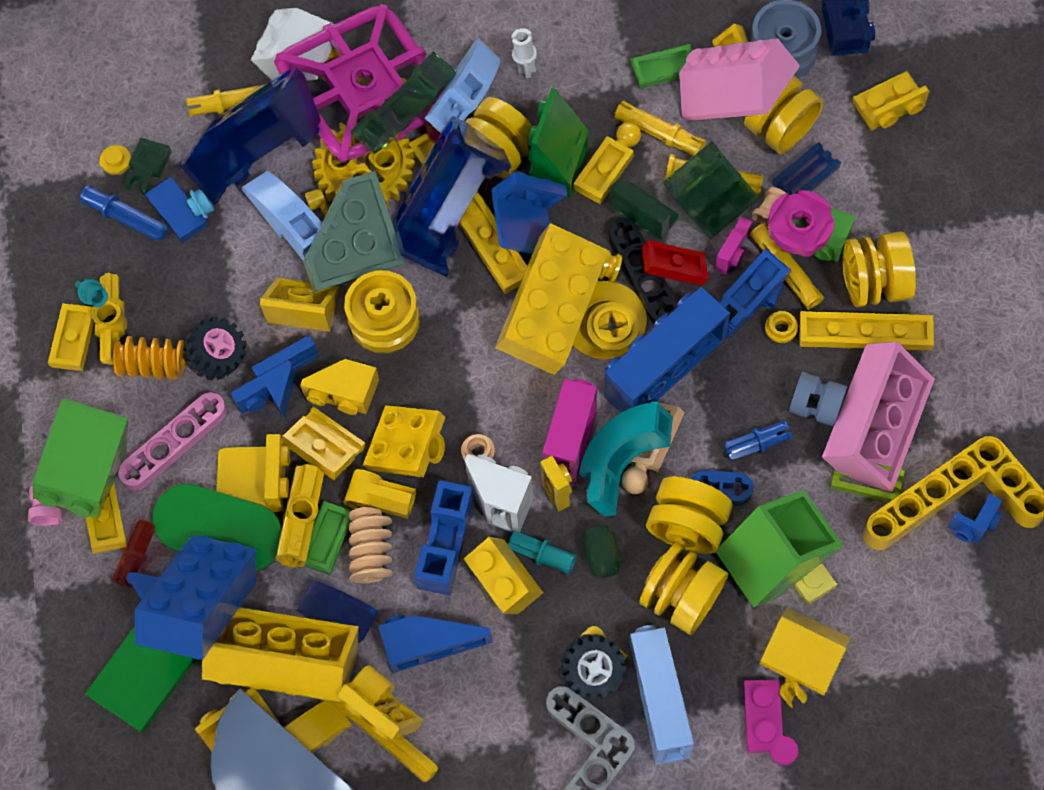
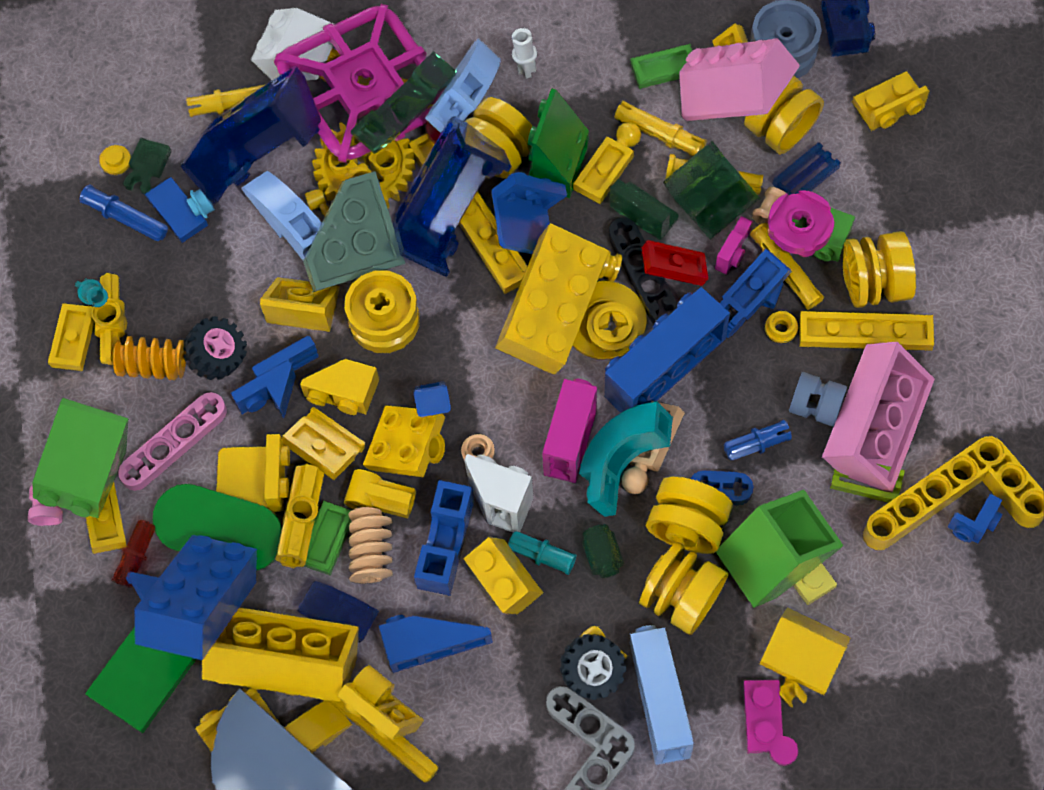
(432, 399): none -> blue slope
(556, 482): yellow plate -> none

